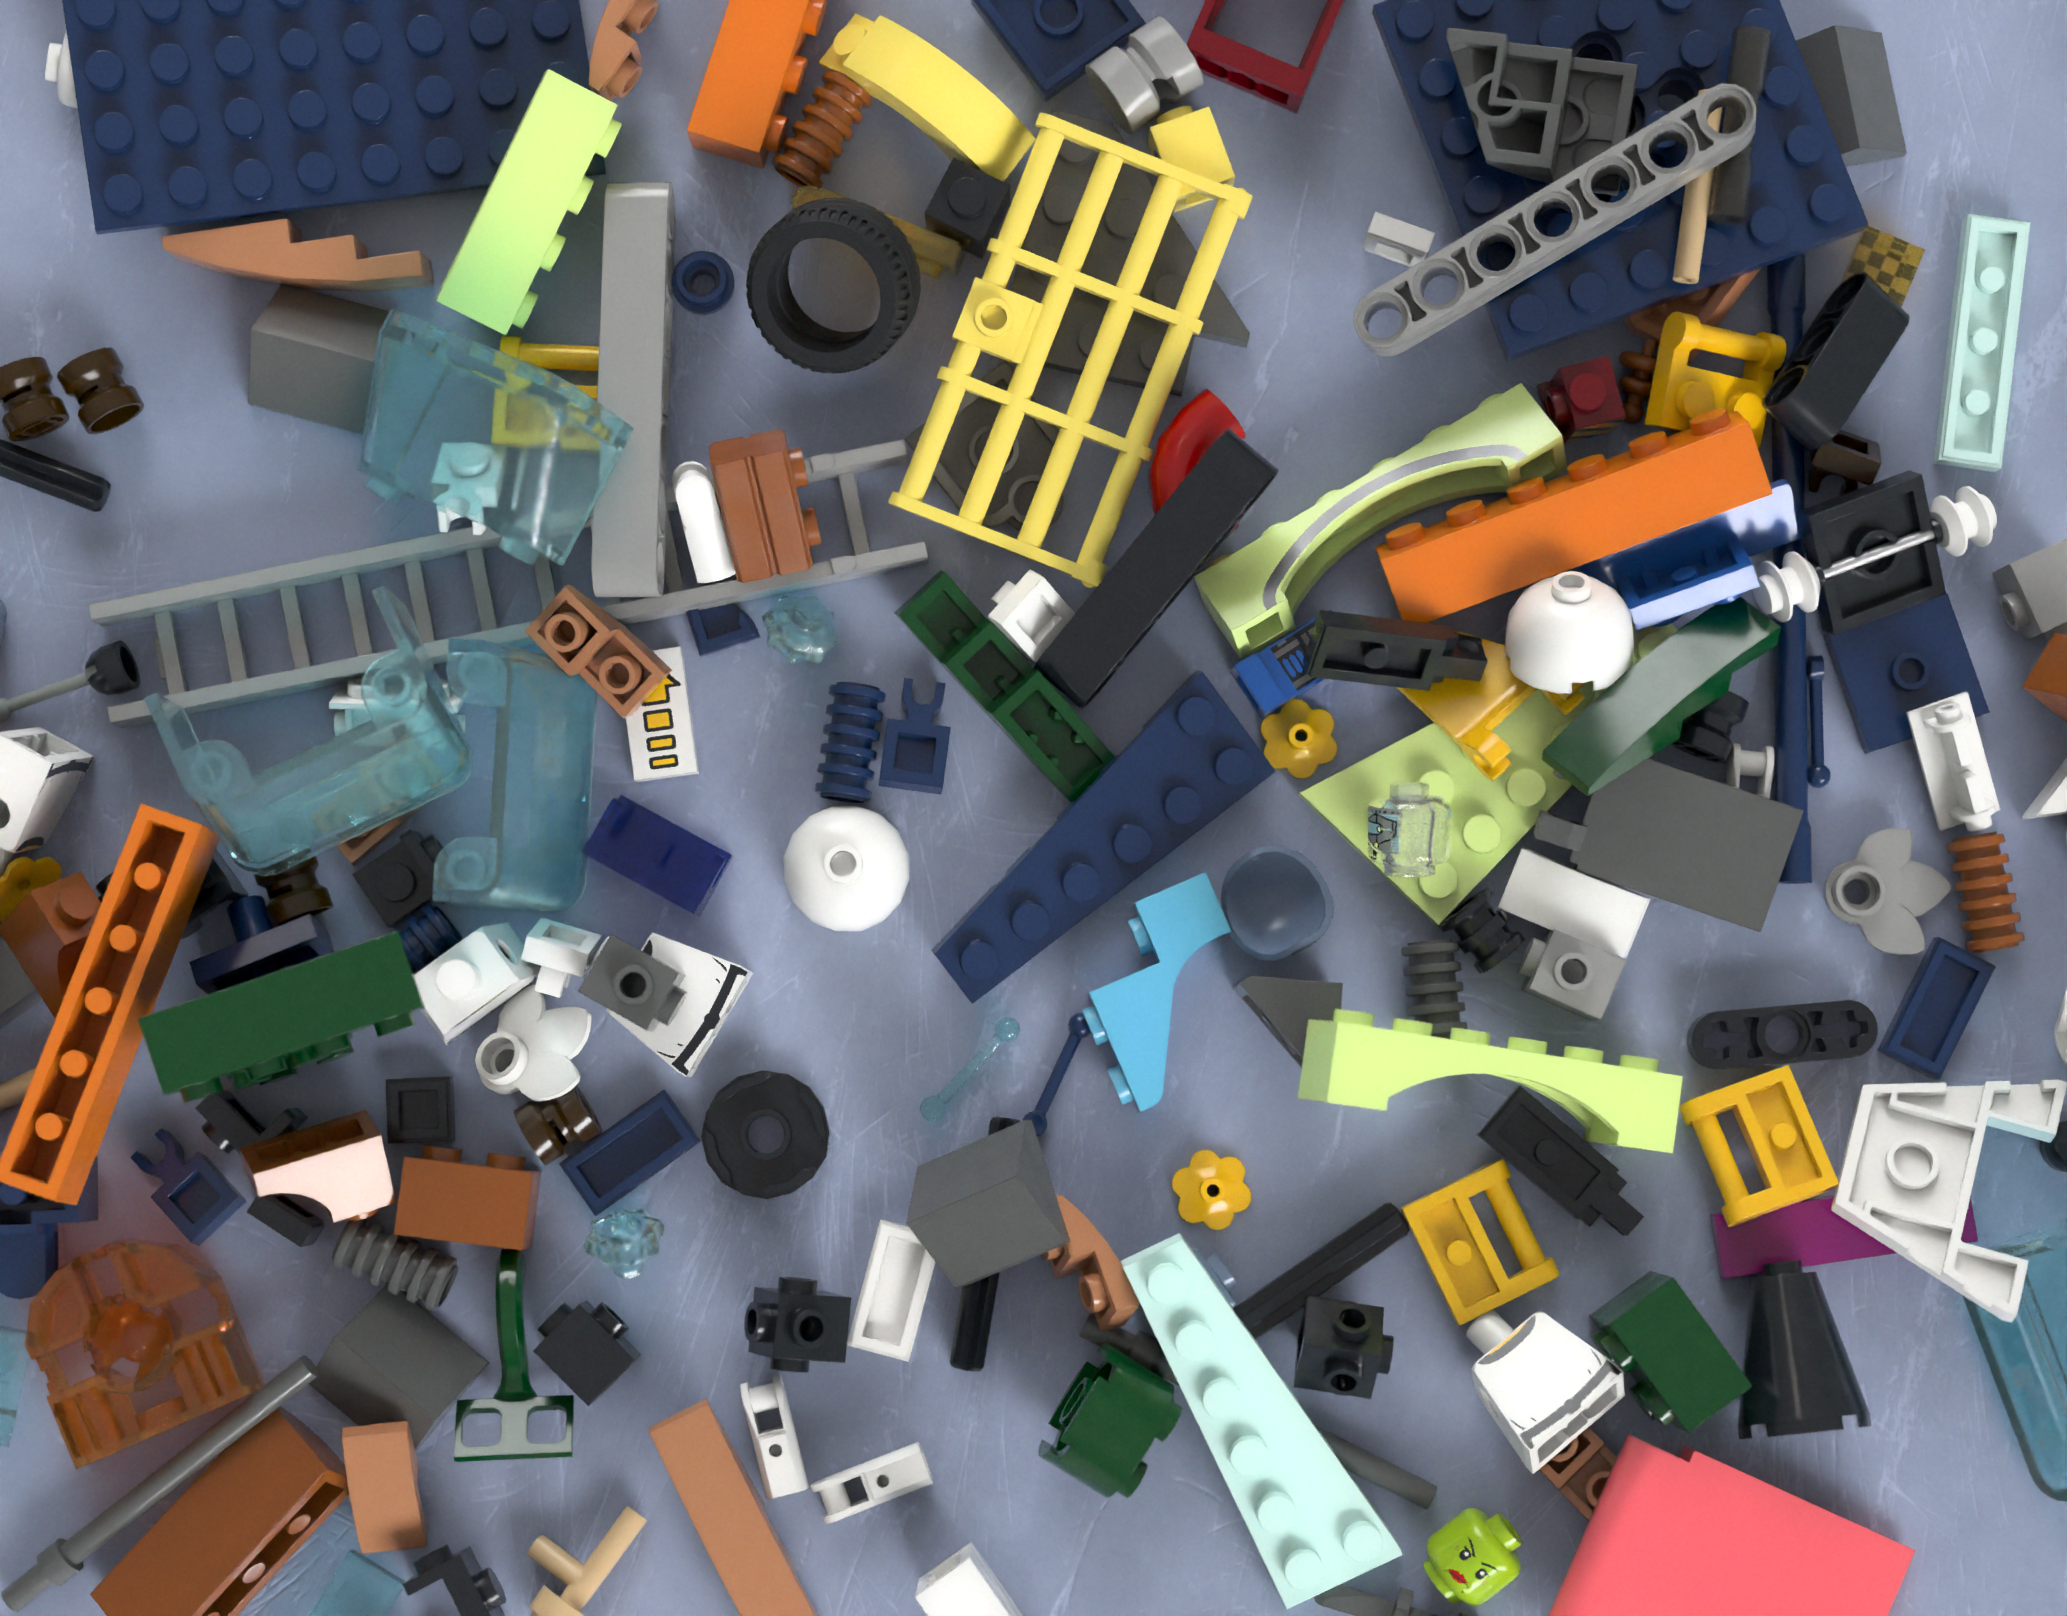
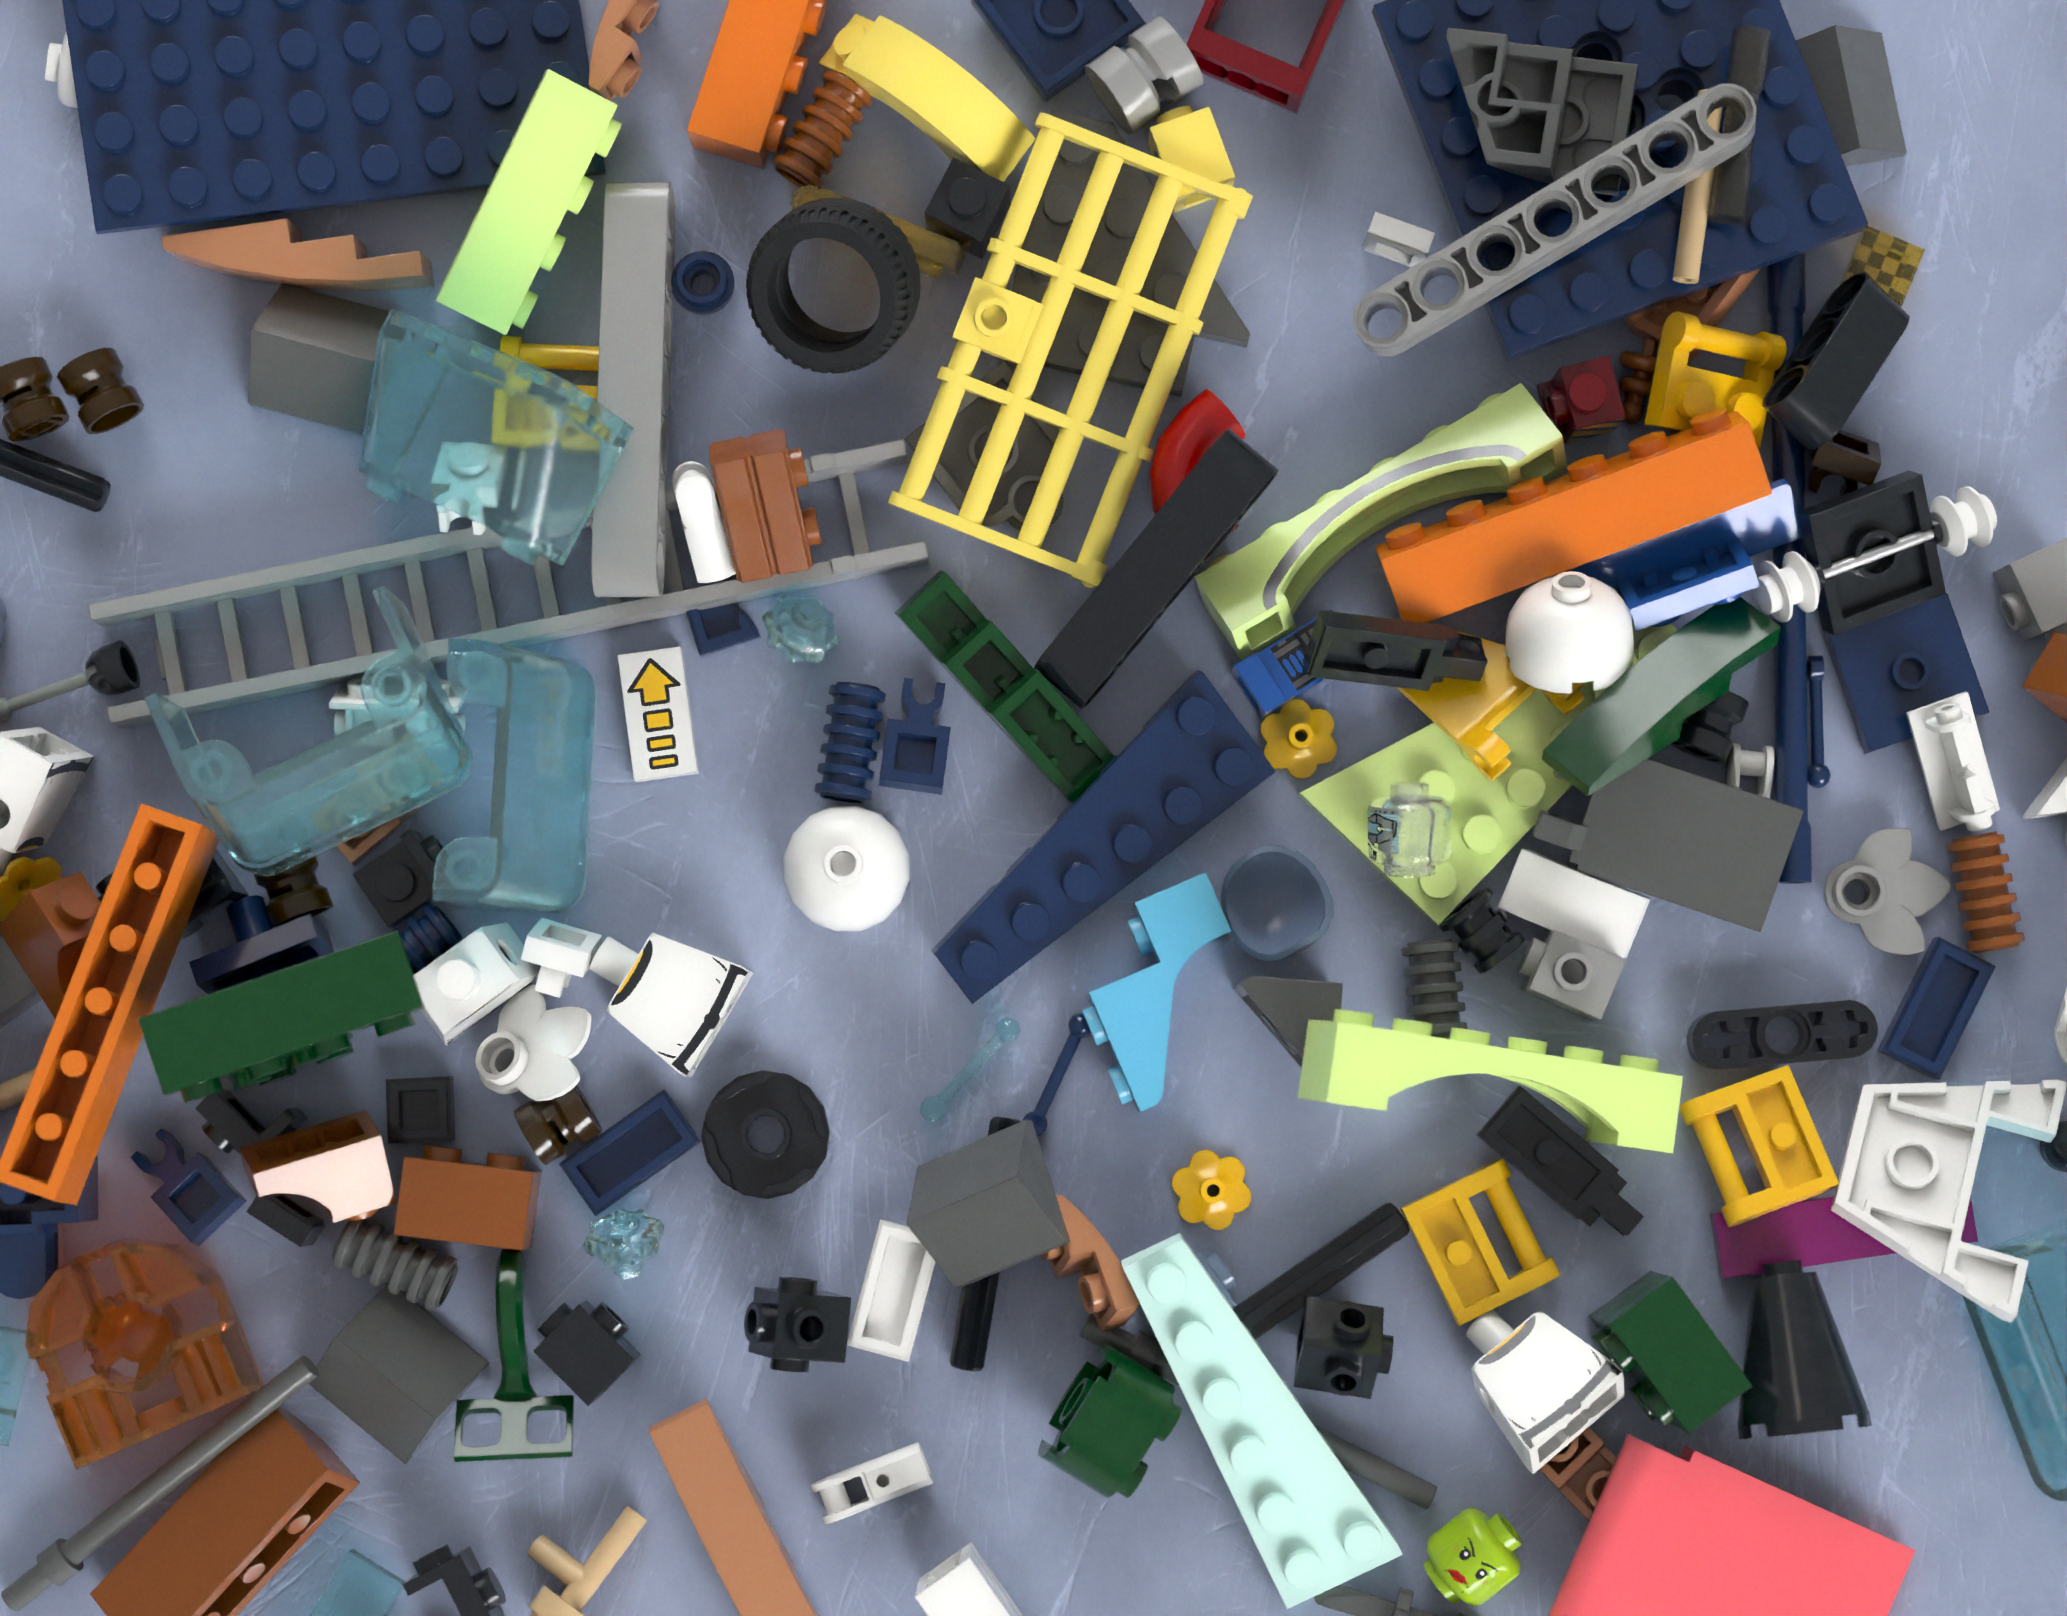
(384, 1487): nougat slope -> none
(599, 649): nougat slope -> none
(634, 985): dark grey brick -> none
(657, 854): clear blue hinge -> none
(777, 1447): white bar -> none
(1030, 614): white tile -> none
(1981, 343): light aqua tile -> none

